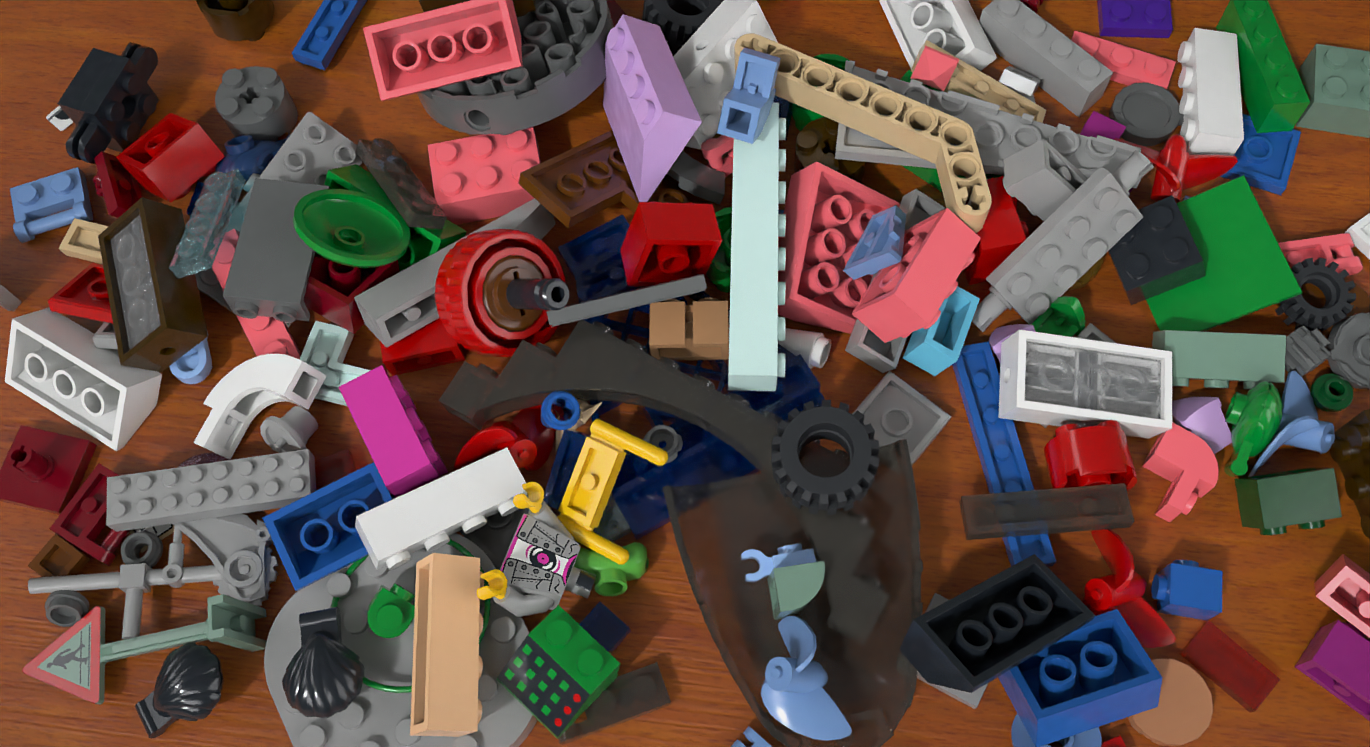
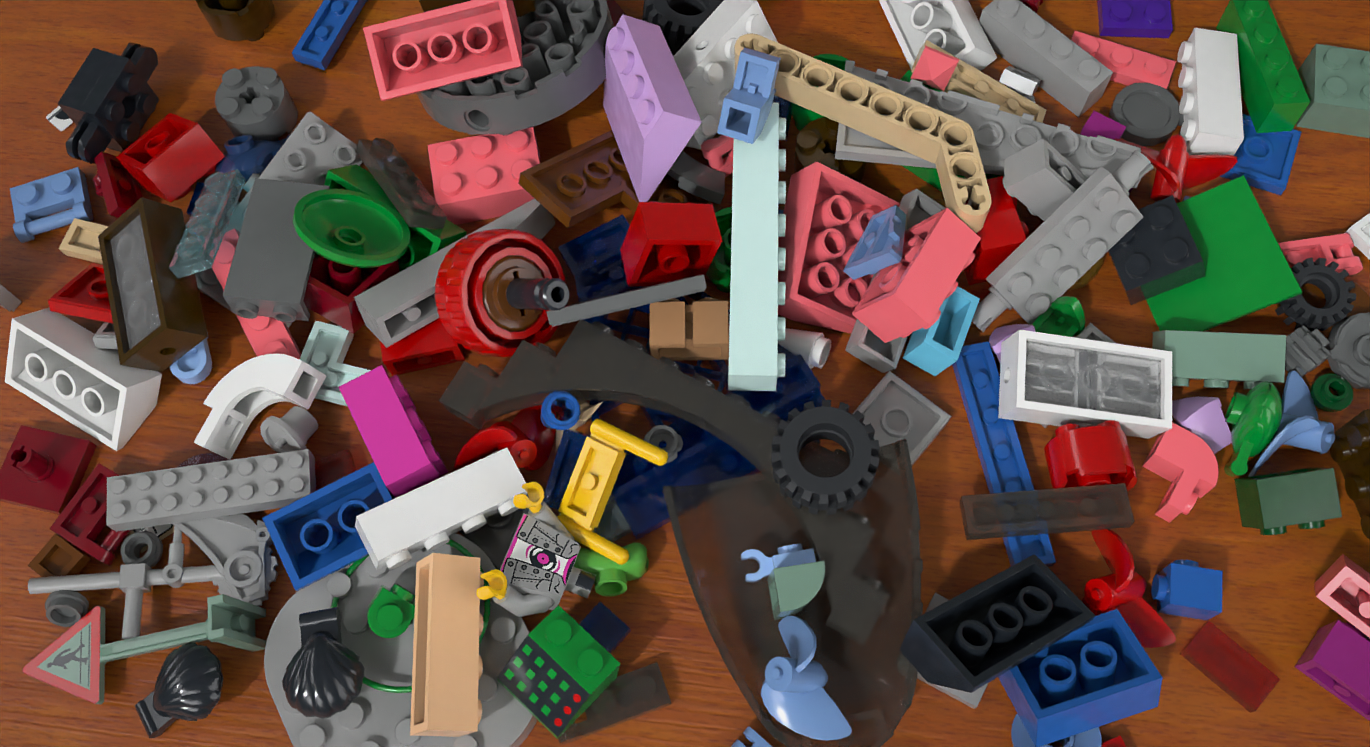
(1182, 709): nougat tile -> none

